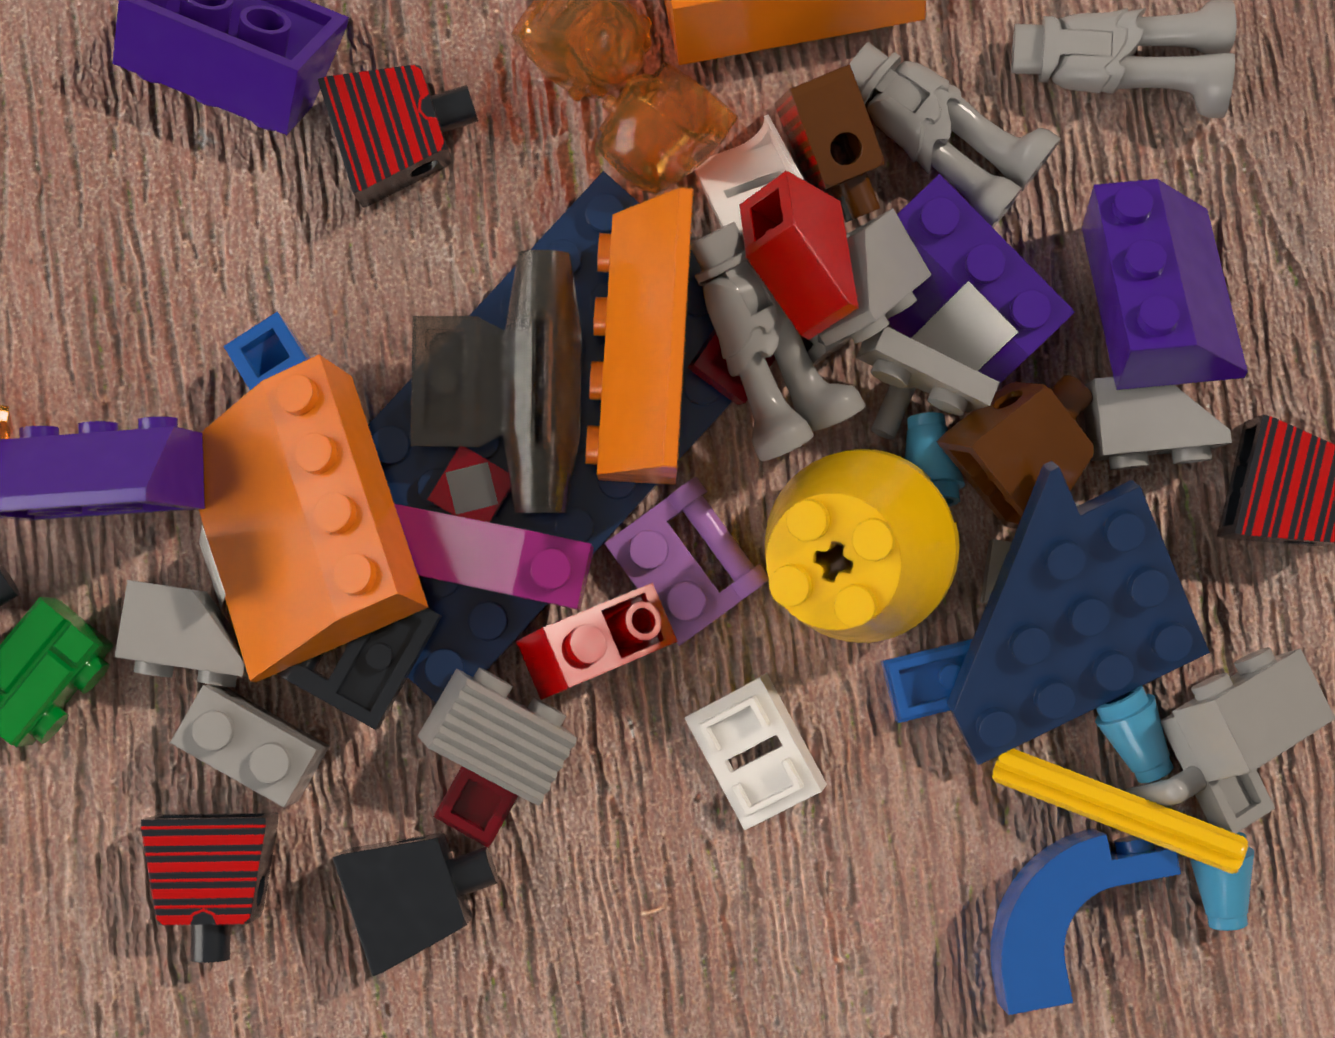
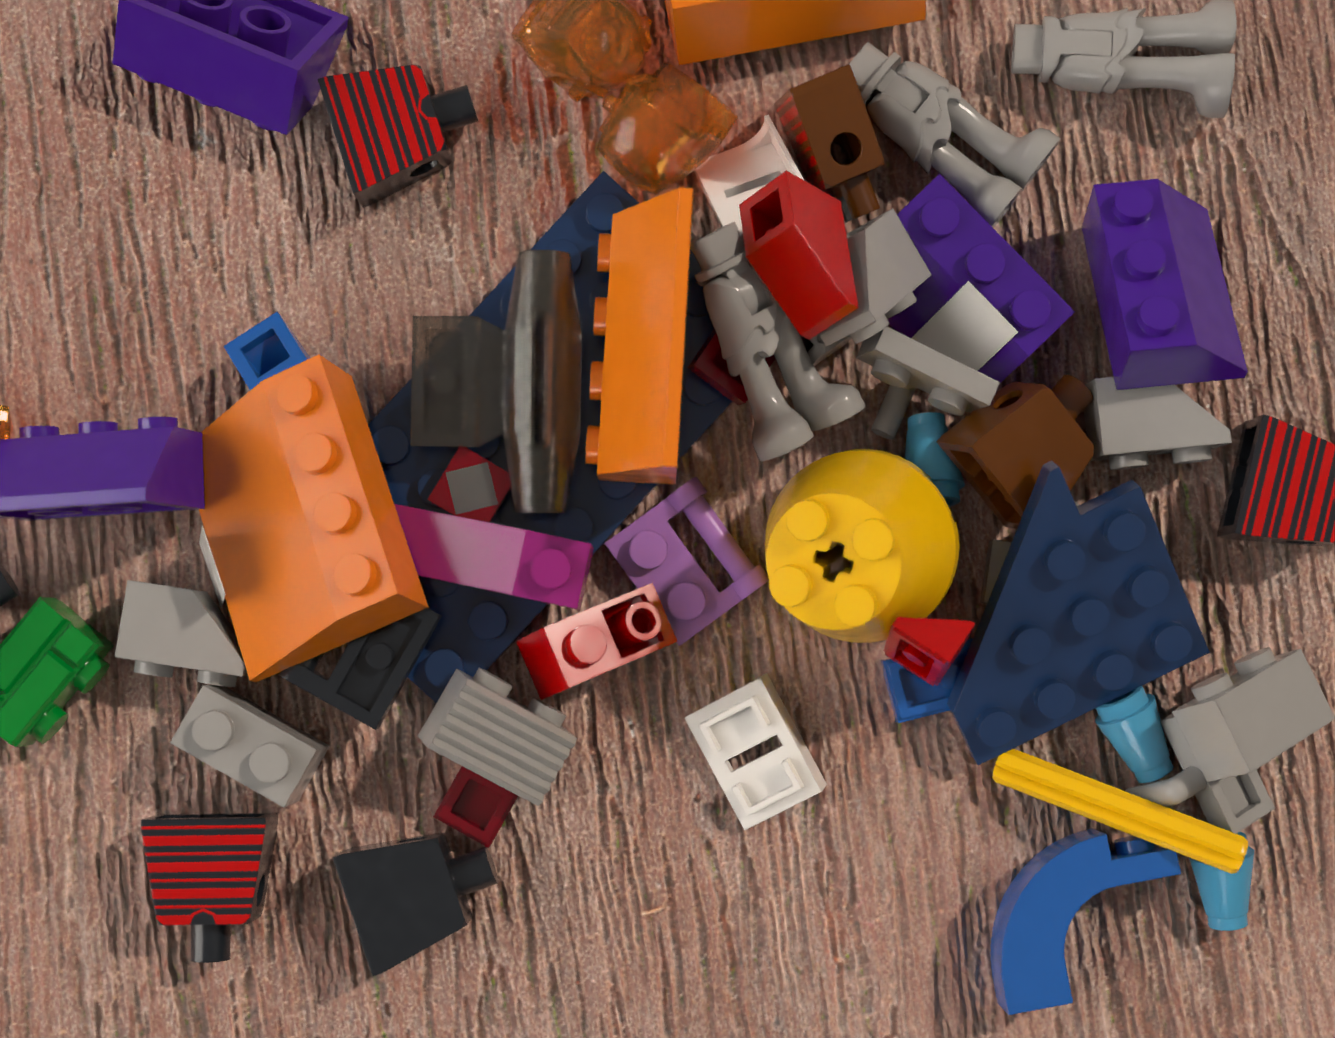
(927, 645): none -> red slope

